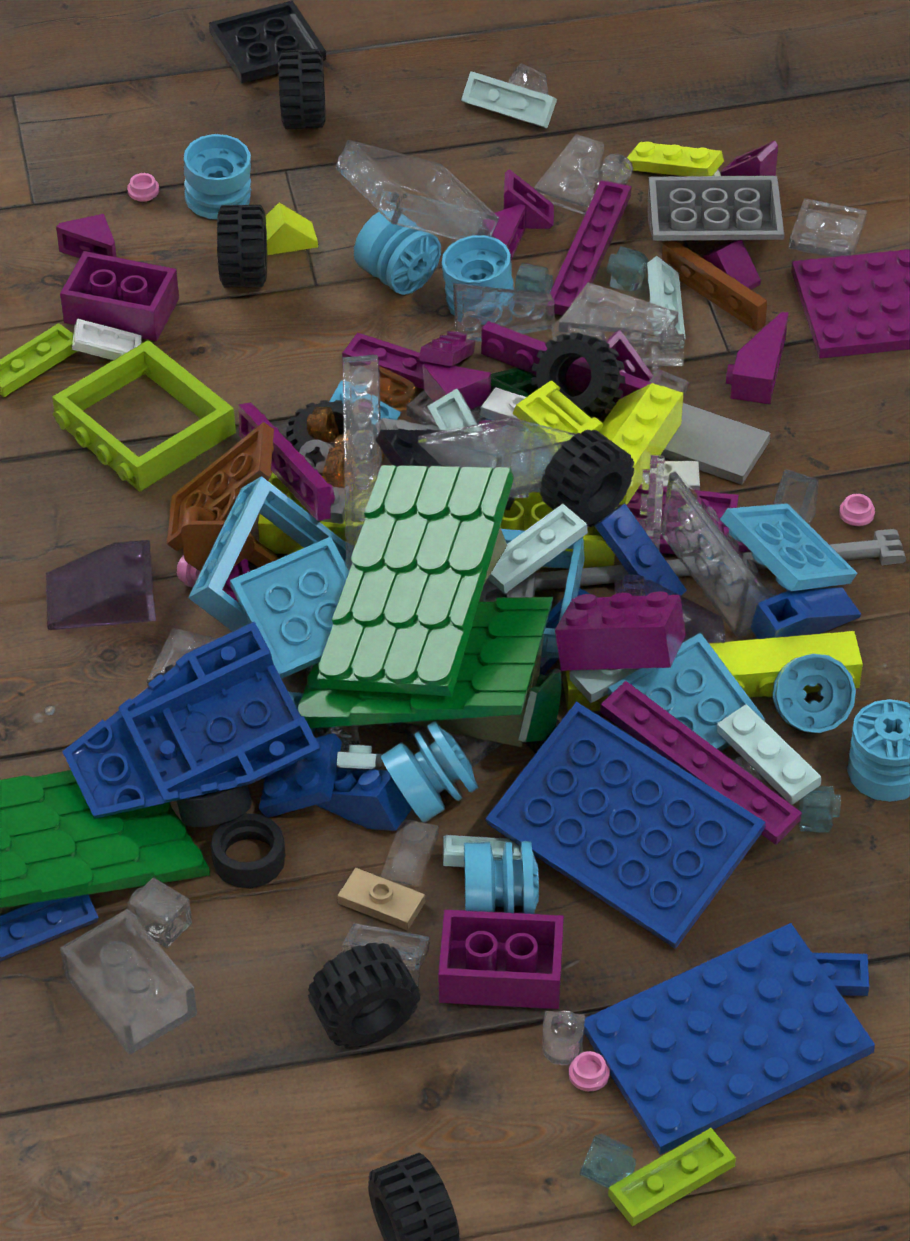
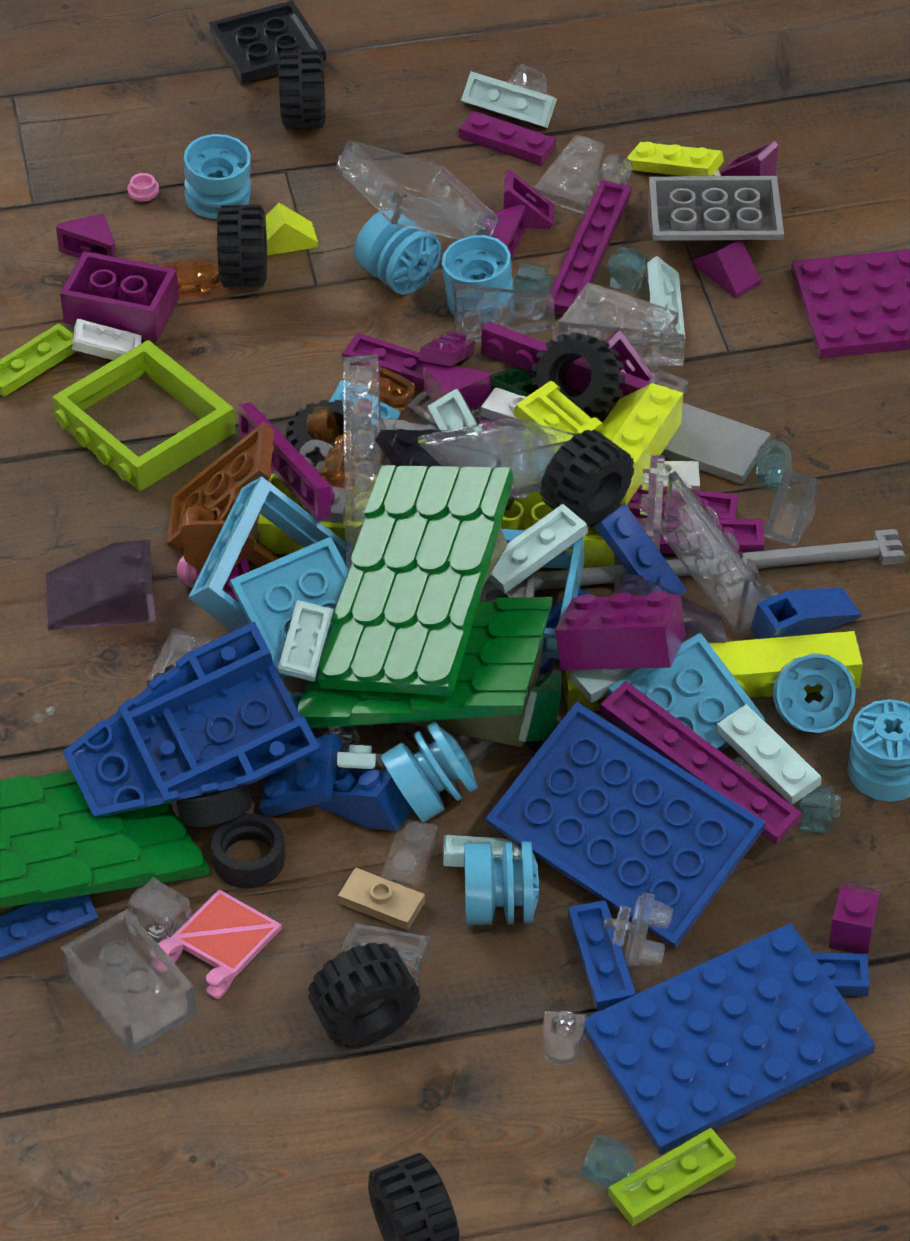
(195, 275): none -> clear orange plate
(224, 936): none -> flag
(305, 640): none -> light aqua plate
(501, 959): magenta brick -> none
(507, 138): none -> magenta plate
(589, 1071): bright pink plate -> none
(601, 960): none -> blue plate
(646, 914): none -> clear hips
(716, 285): dark orange plate -> none
(758, 363): magenta slope -> none
(771, 461): none -> clear light blue plate
(788, 547): medium azure plate -> none
(827, 229): clear plate -> none
(854, 918): none -> magenta slope
(857, 510): bright pink plate -> none

